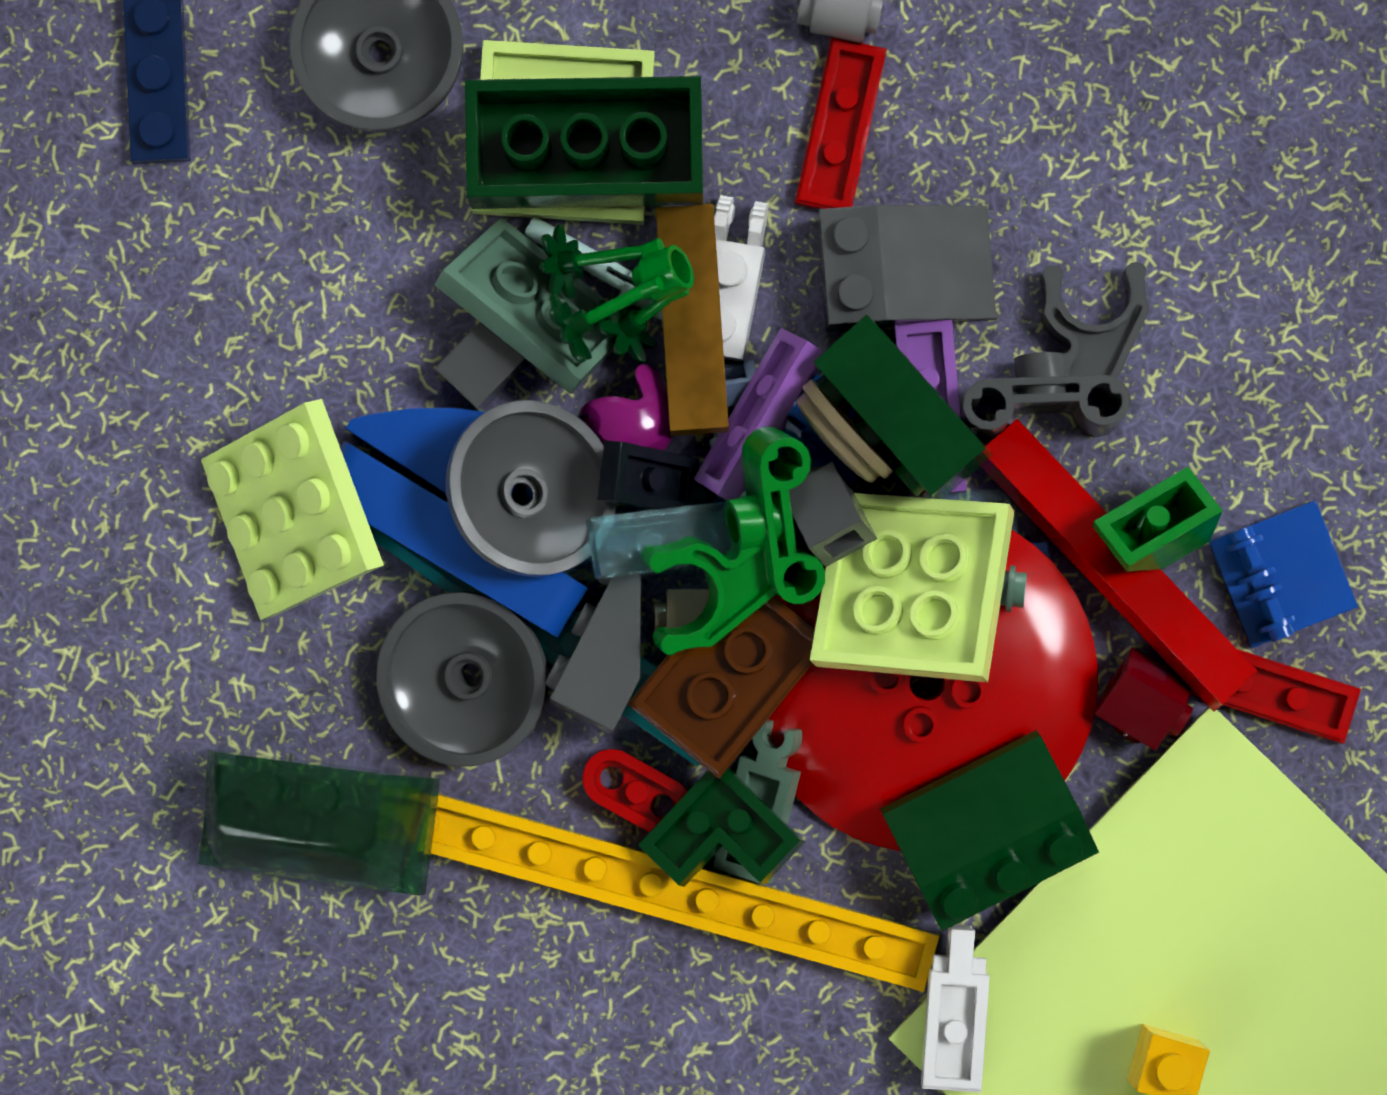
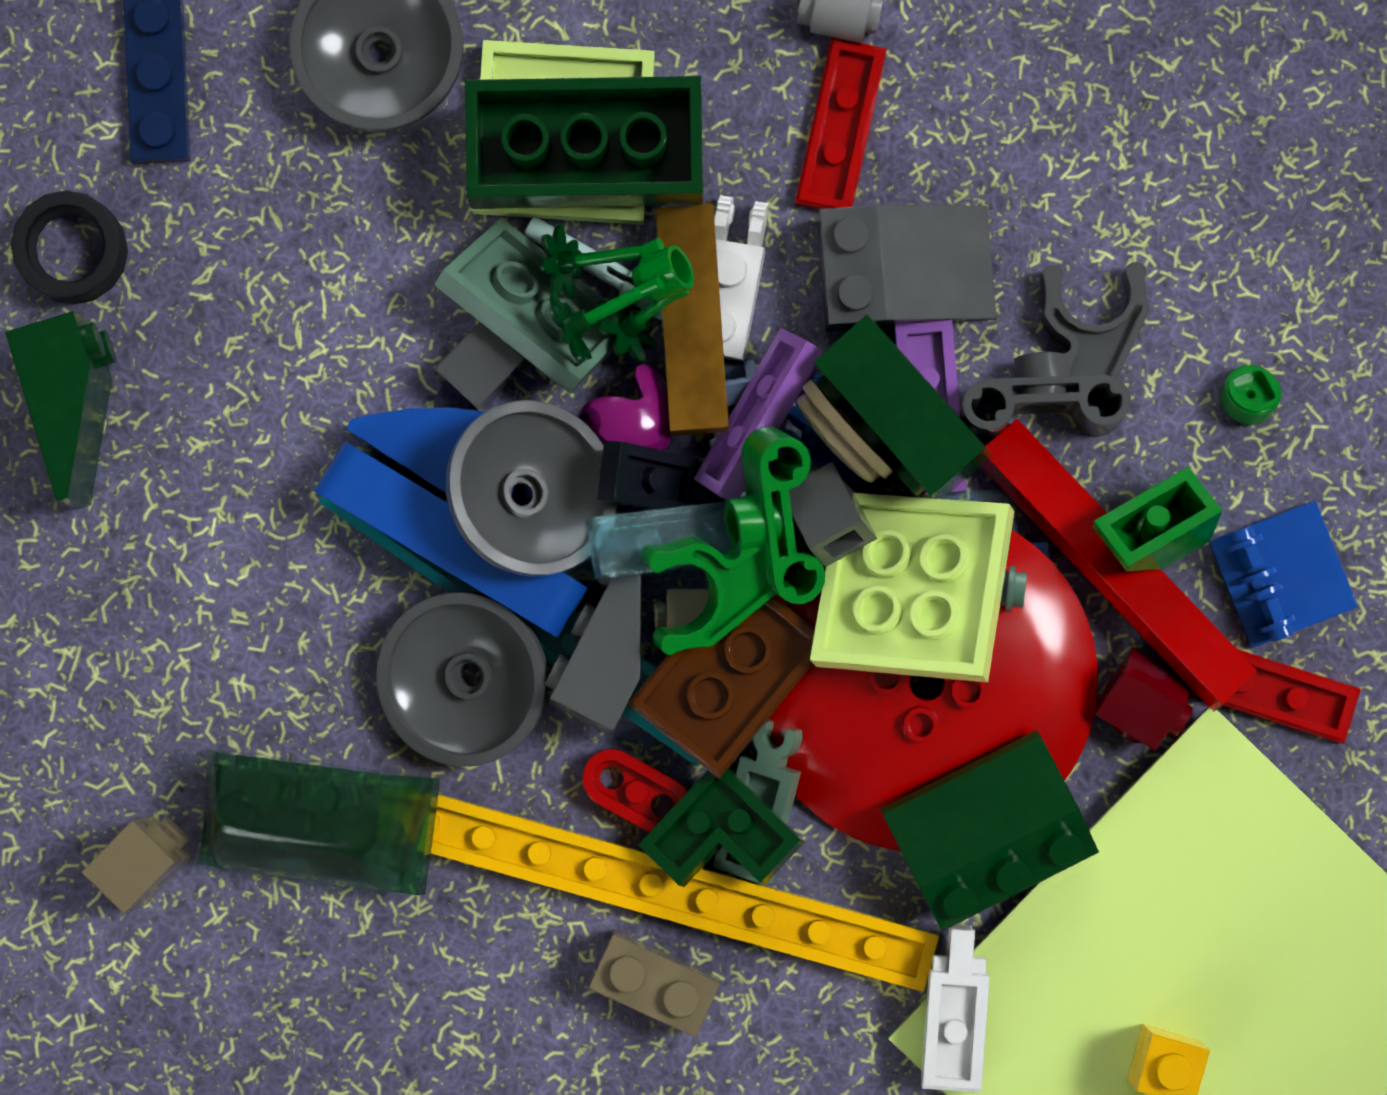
(44, 211): none -> black tyre
(67, 395): none -> dark green slope
(139, 862): none -> dark tan brick
(291, 510): yellowish green plate -> none
(655, 983): none -> dark tan brick
(1250, 394): none -> green tile

